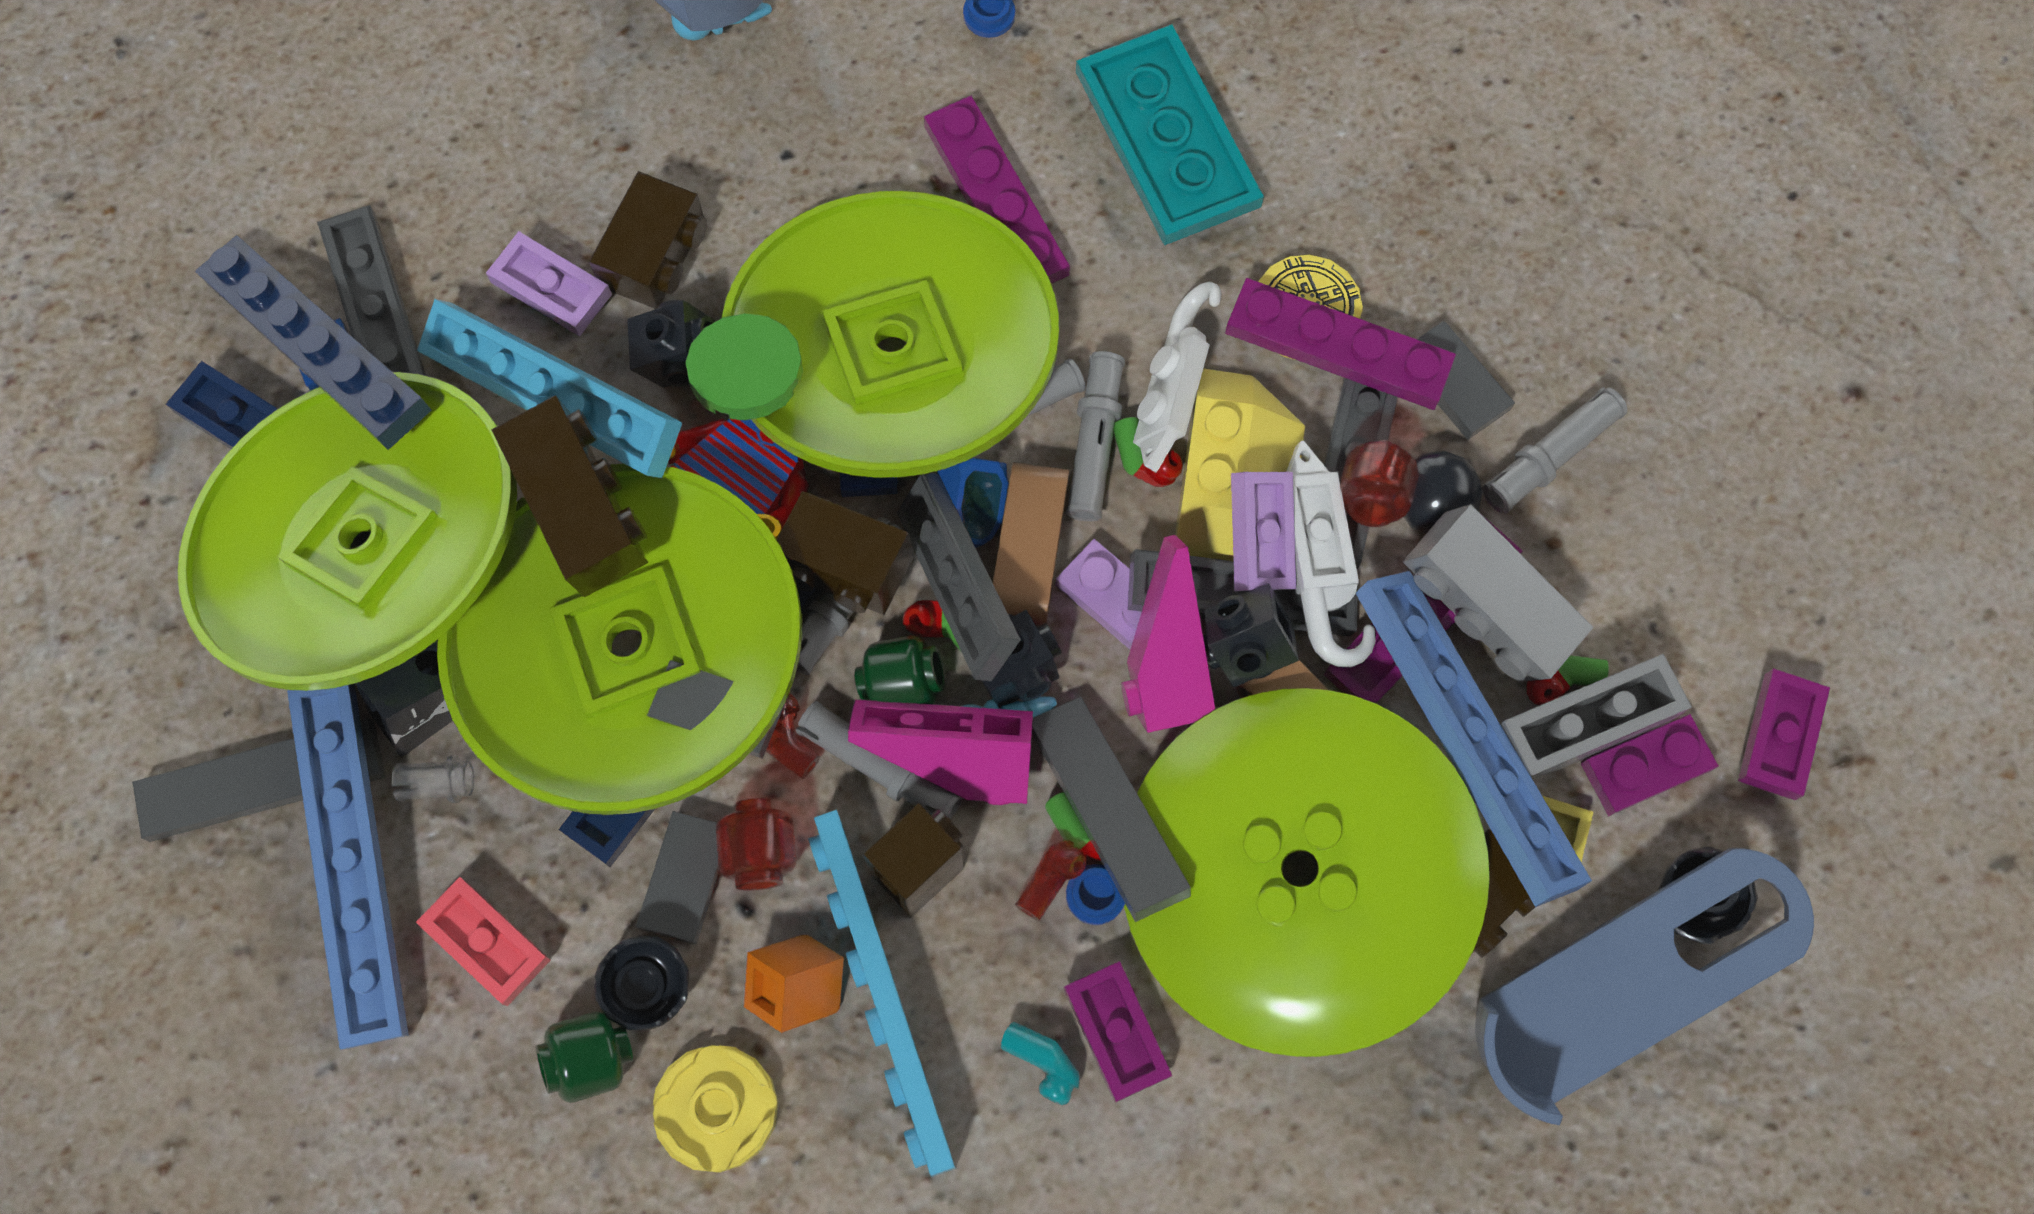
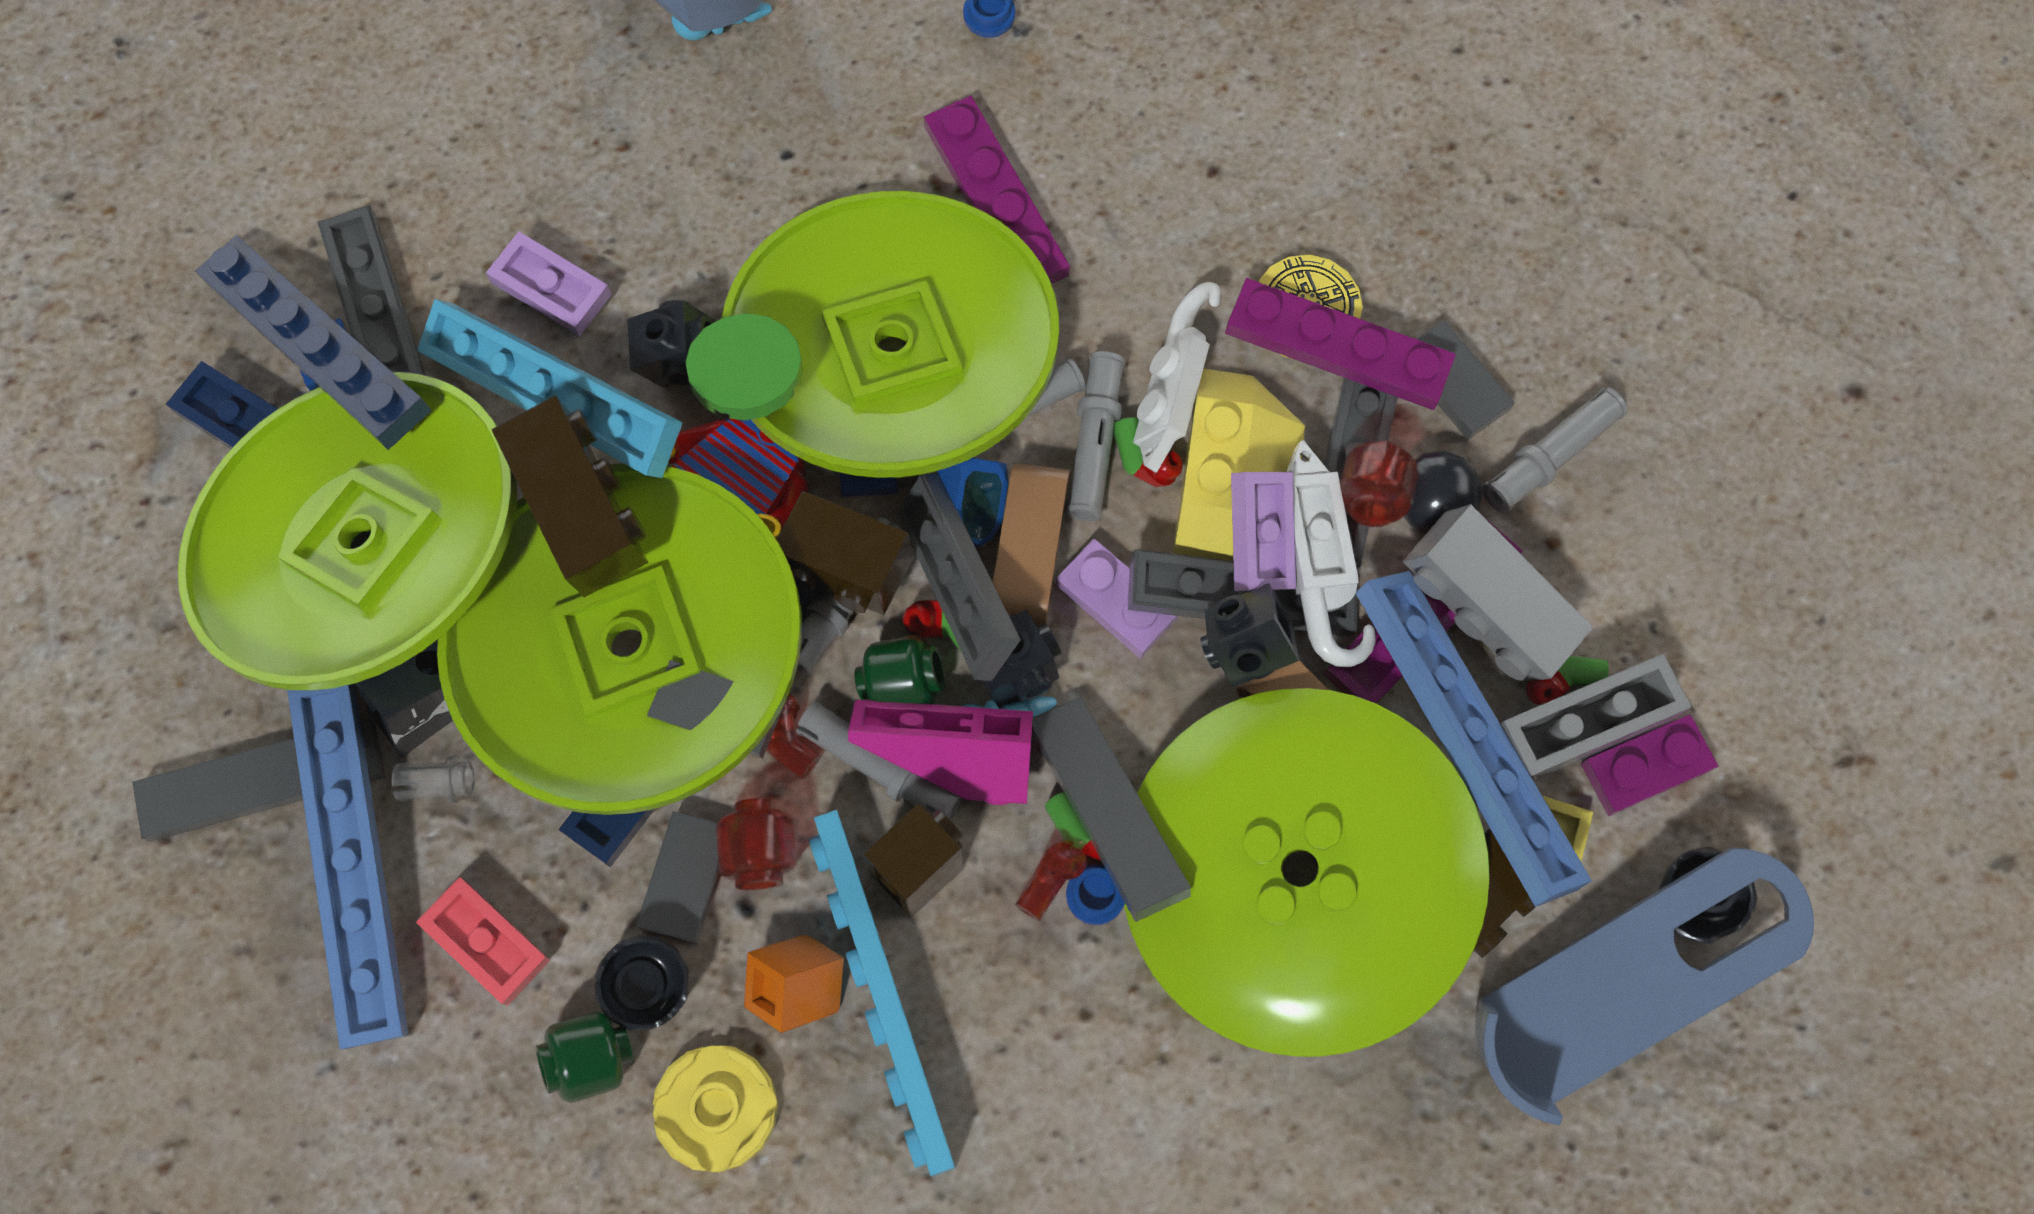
(649, 240): dark brown brick -> none
(1048, 1056): teal arm -> none
(1117, 1032): magenta plate -> none
(1168, 652): dark pink slope -> none
(1169, 134): teal plate -> none
(1784, 734): magenta plate -> none

